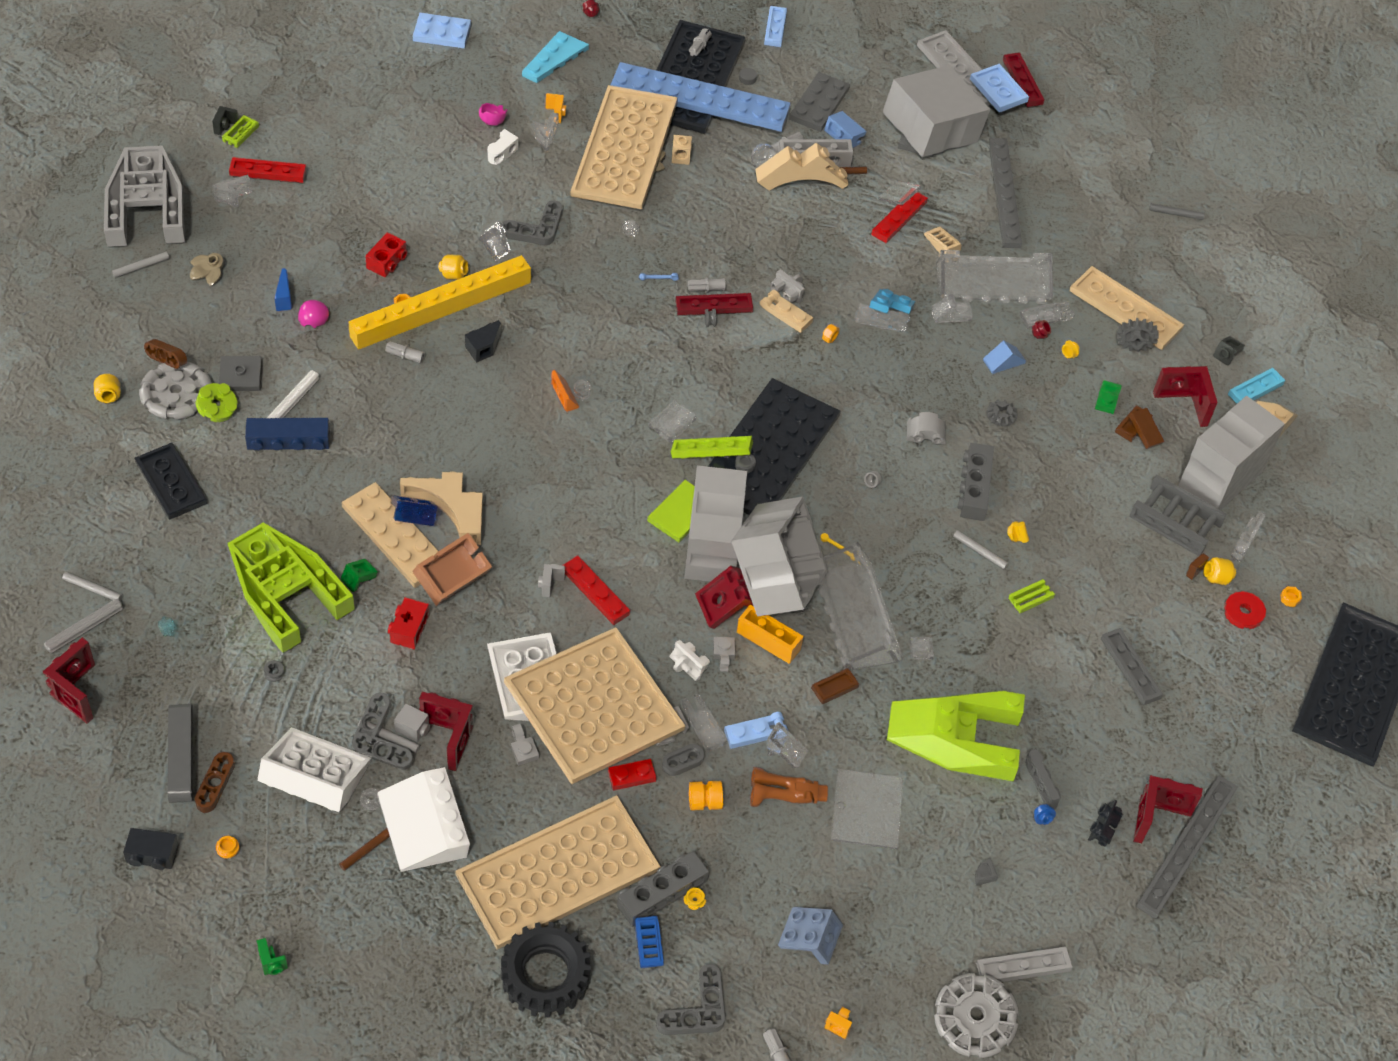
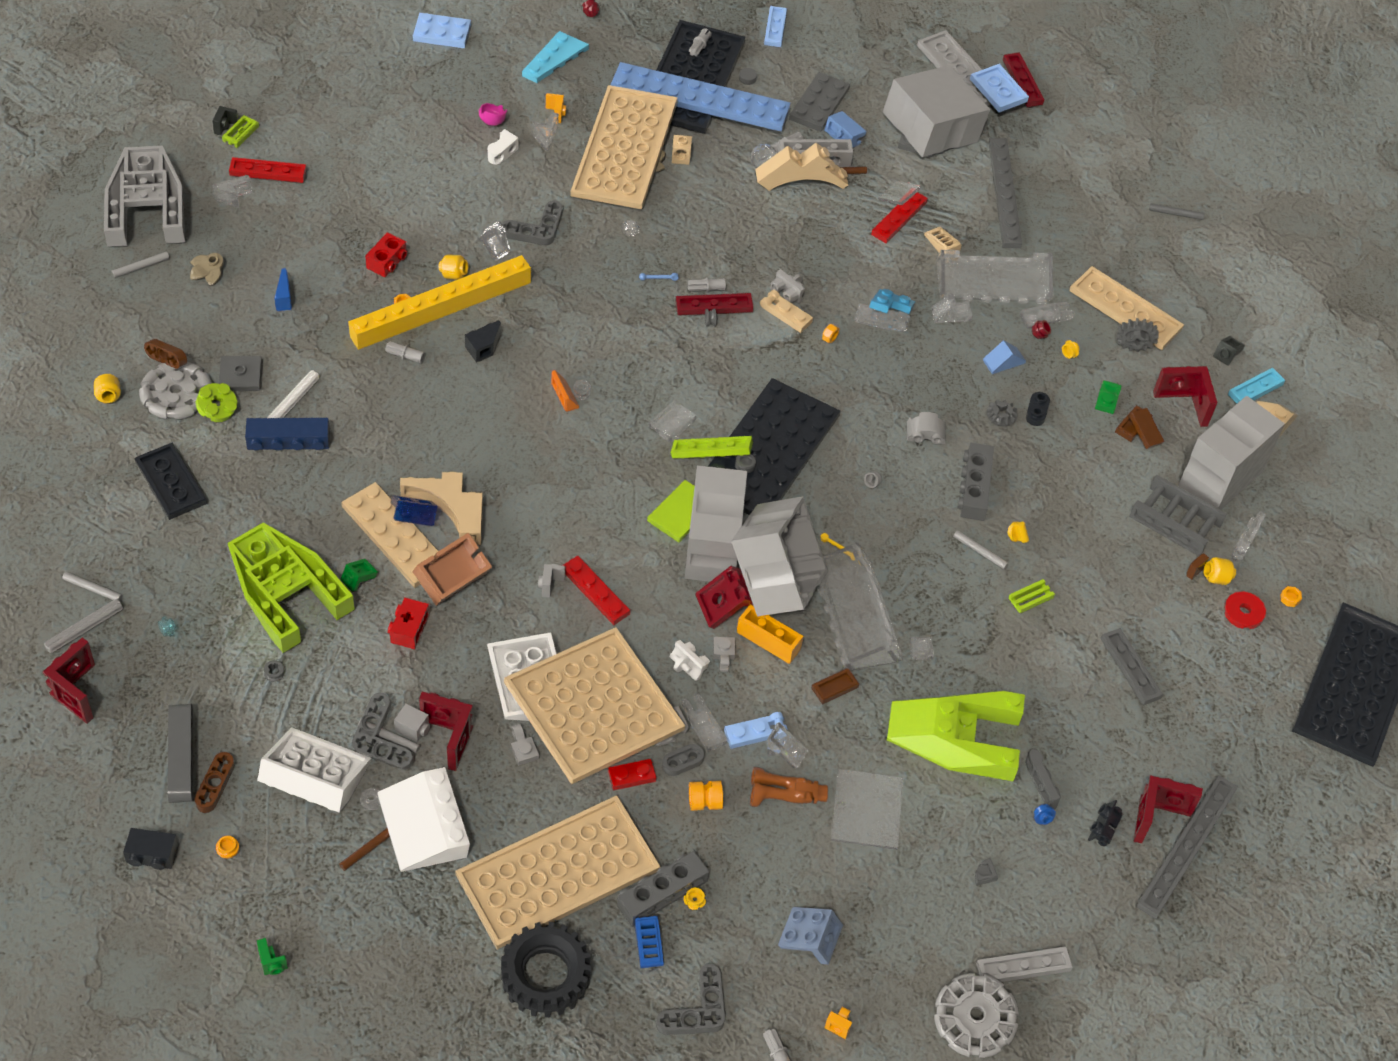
(313, 313): dark pink hair -> none
(1037, 408): none -> black plate

